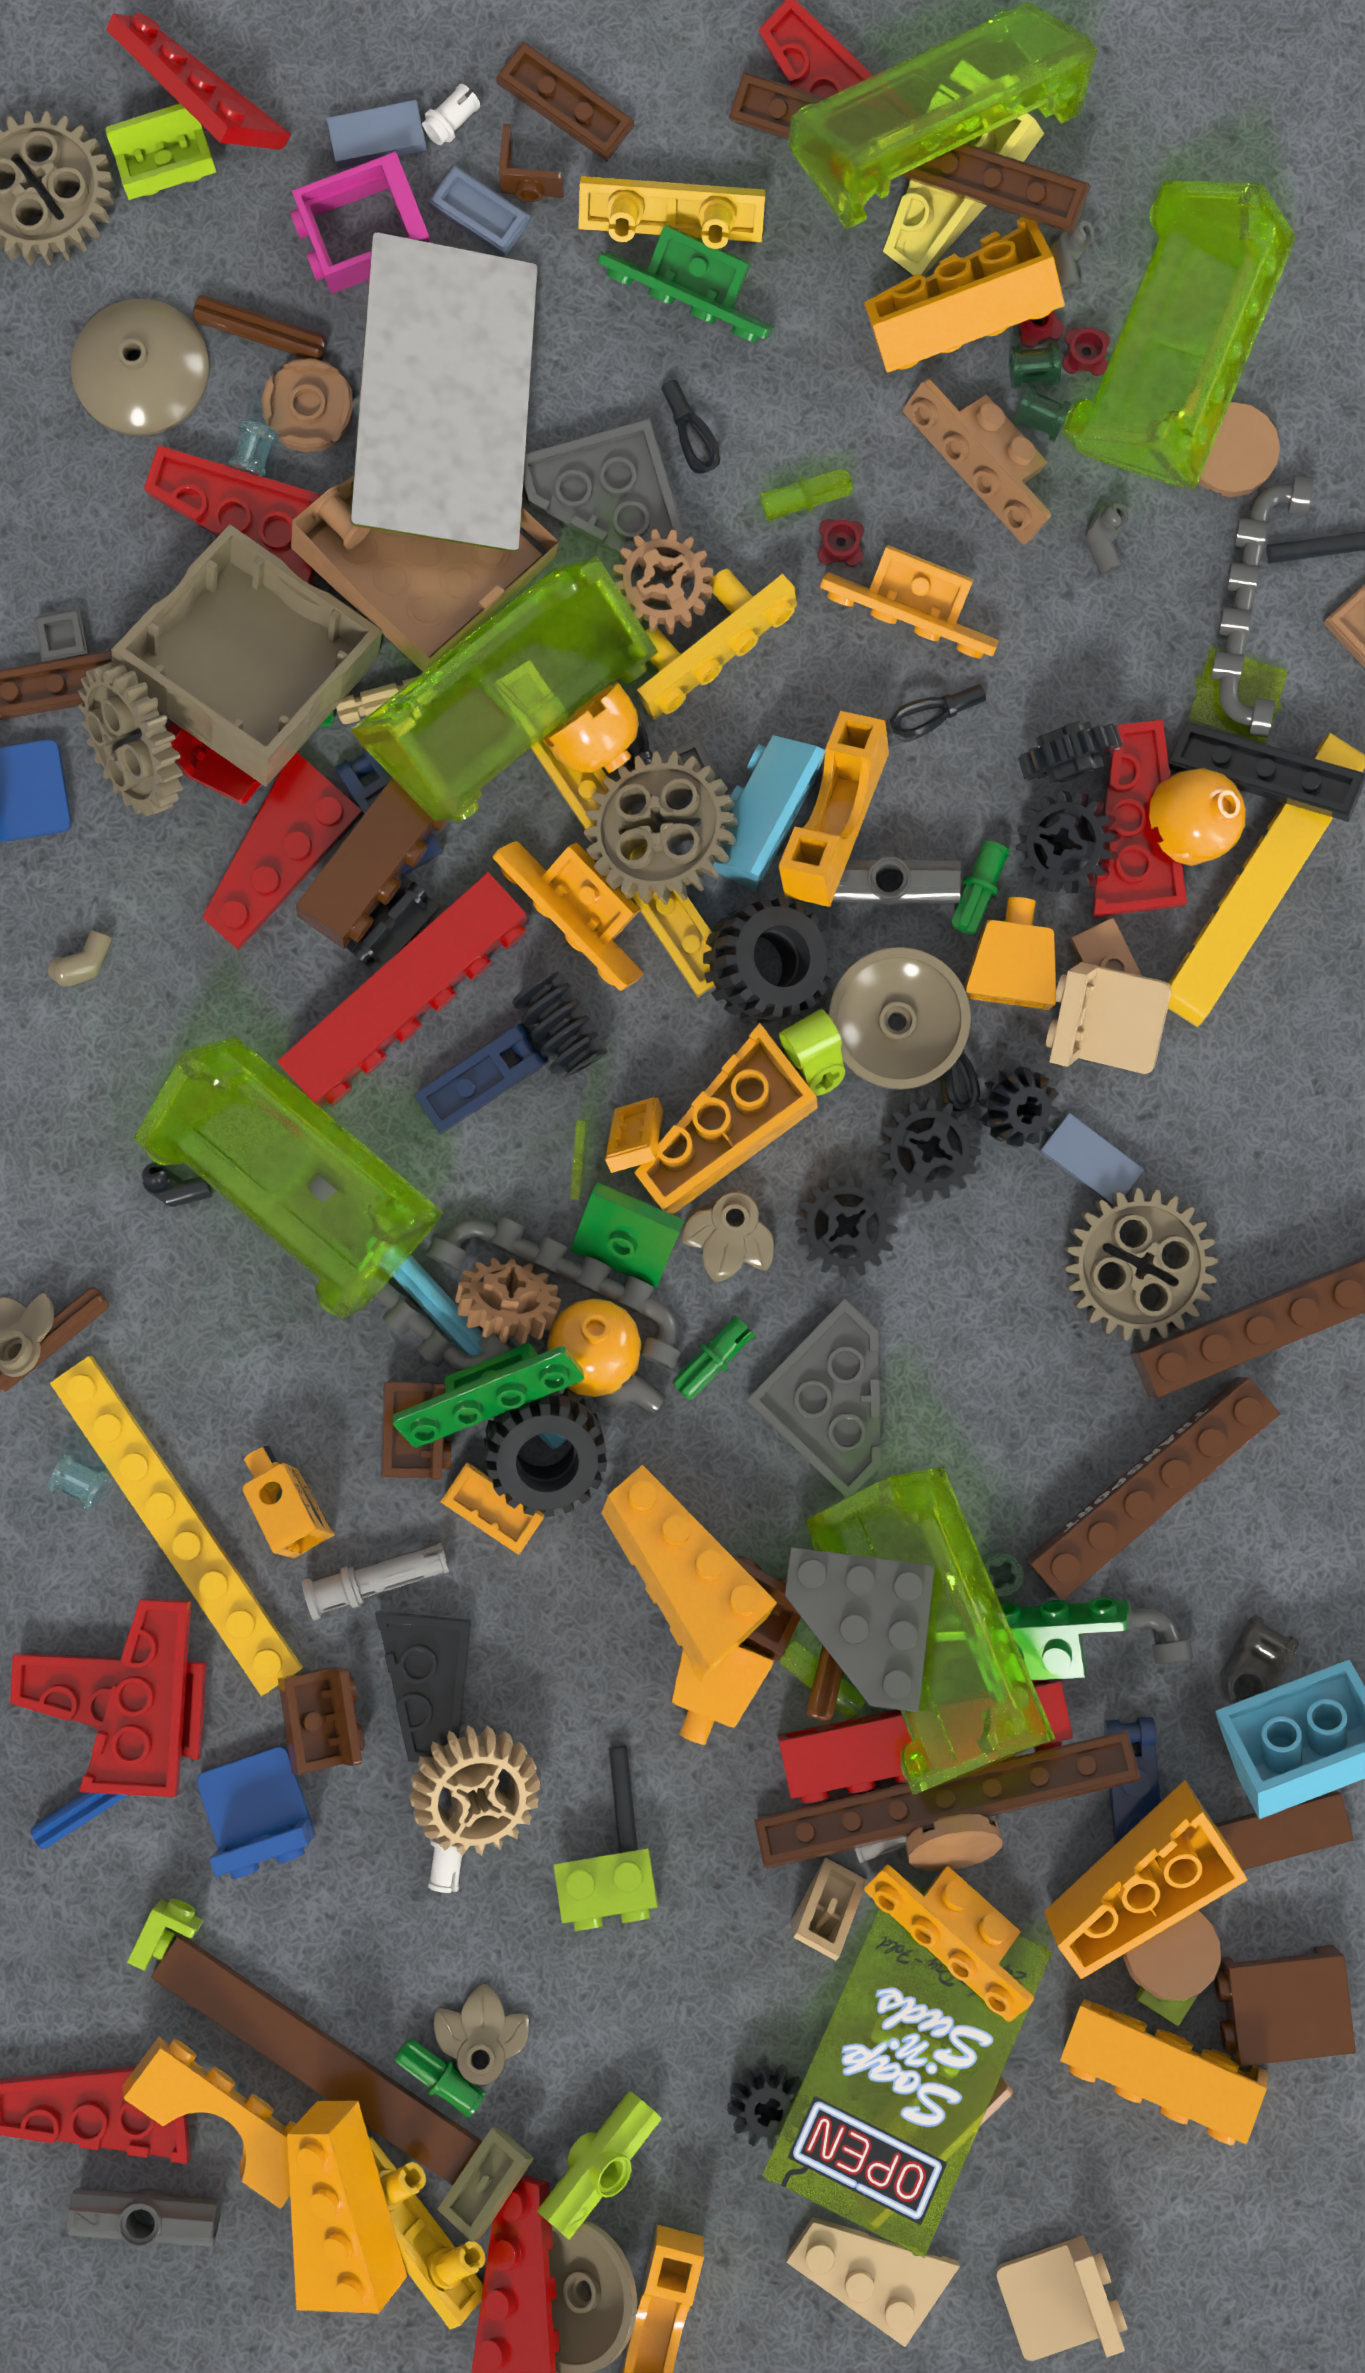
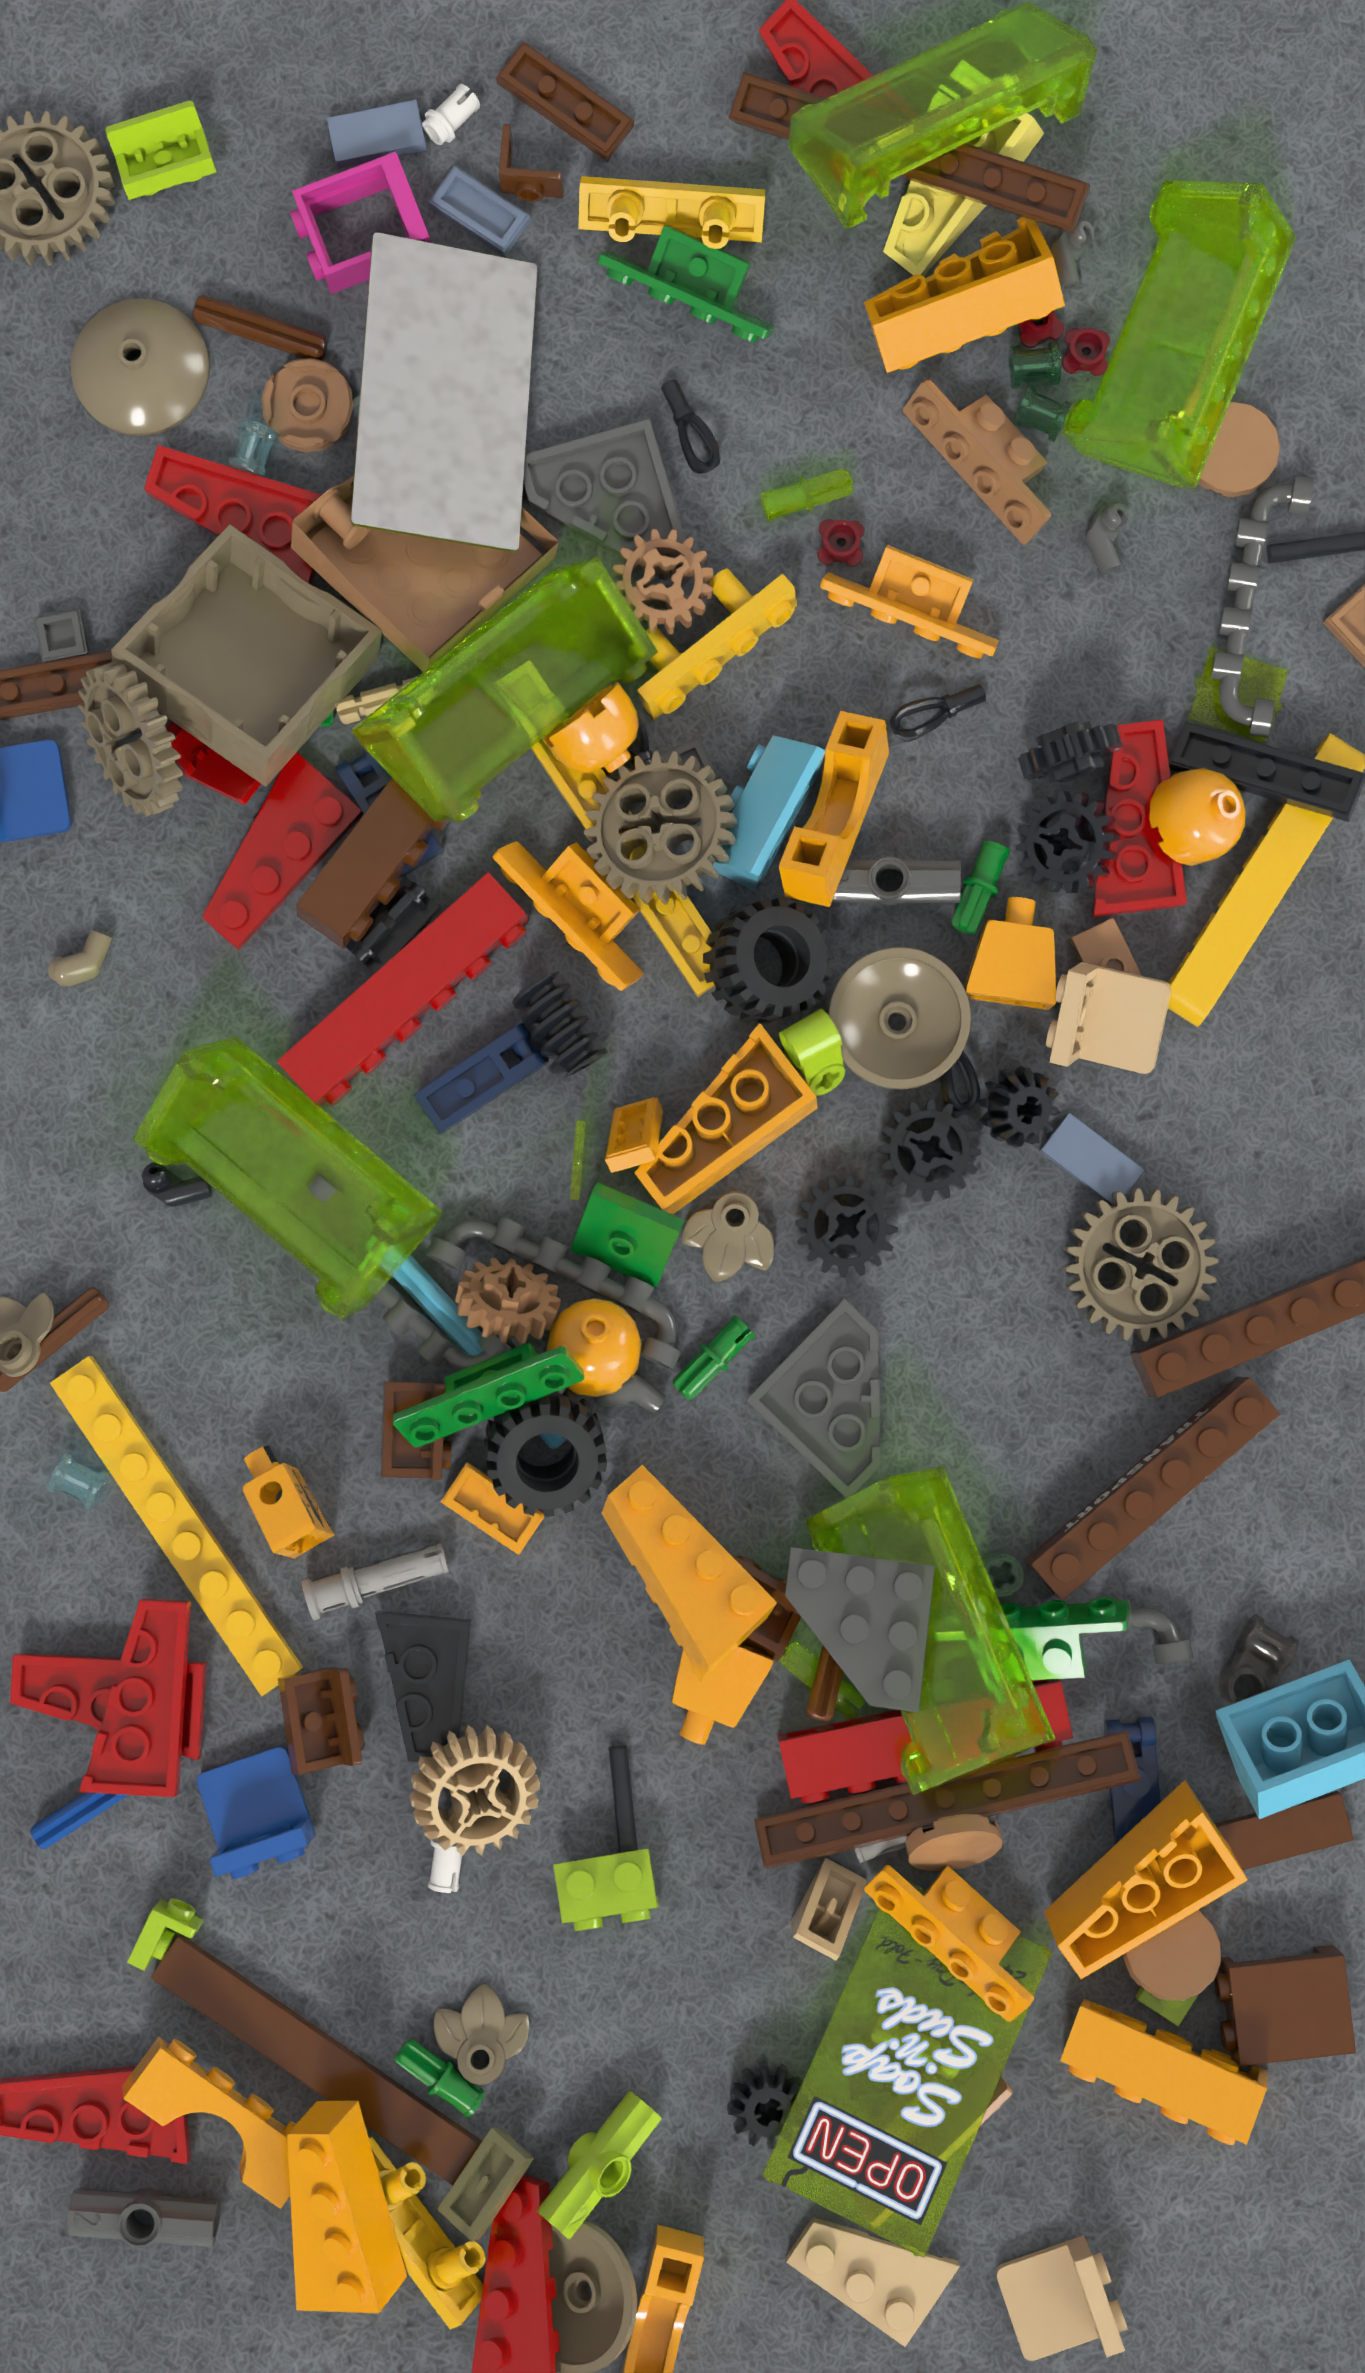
(196, 87): red wing -> none

